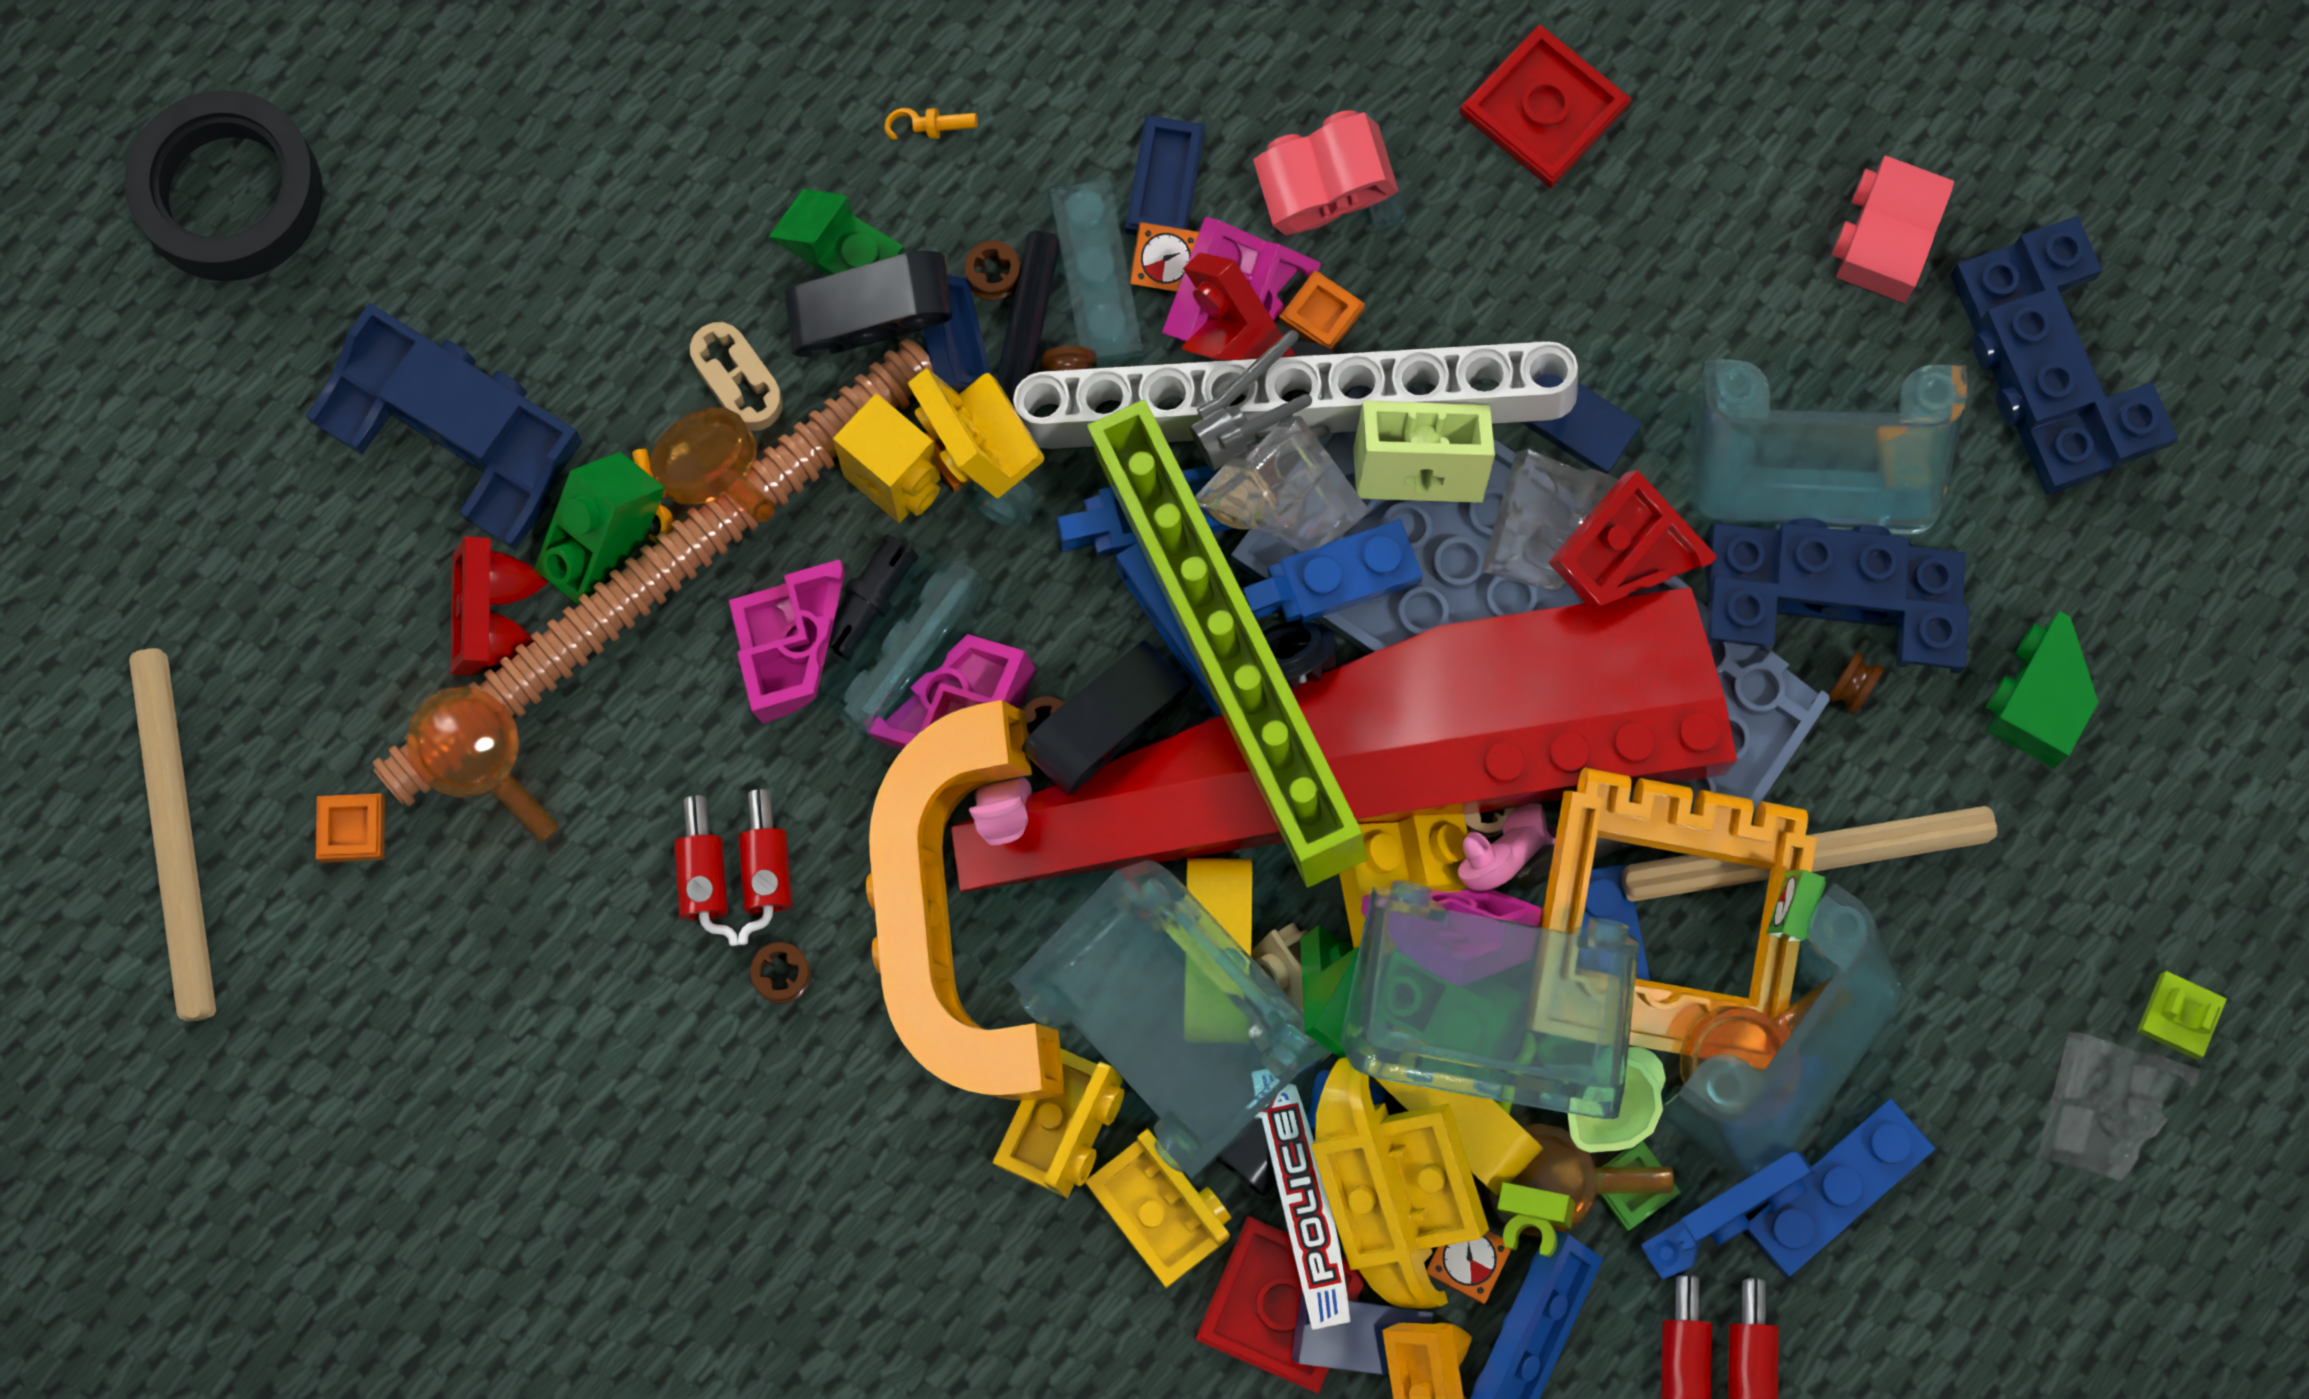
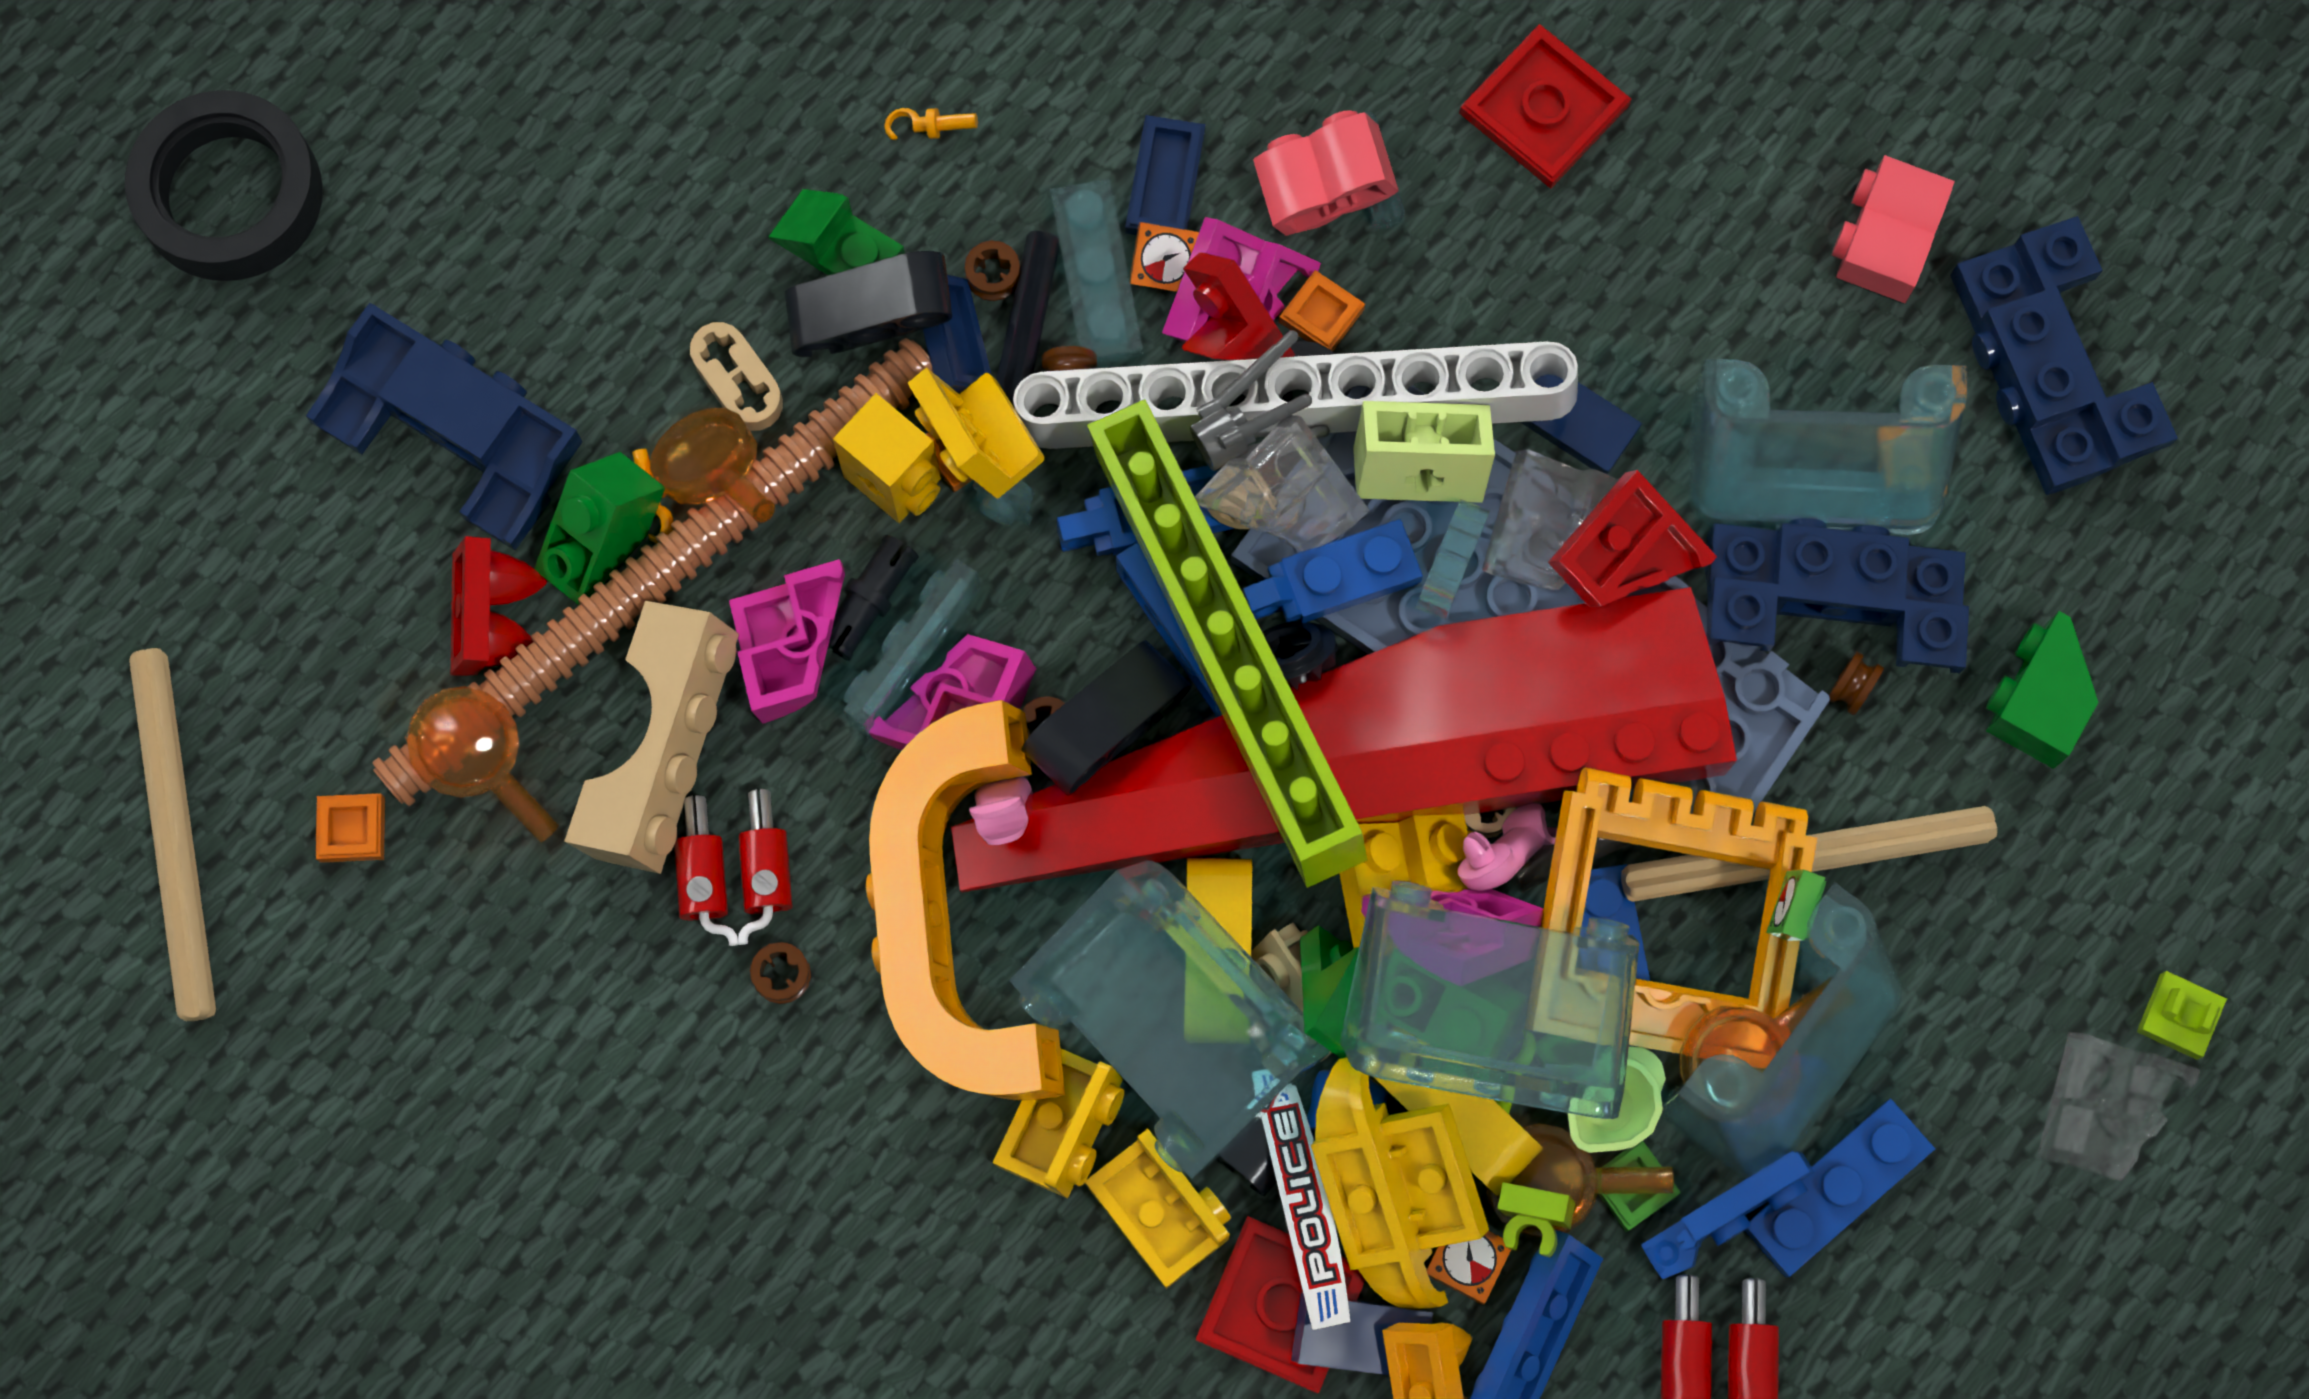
(636, 808): none -> tan arch
(1452, 559): none -> clear light blue beam

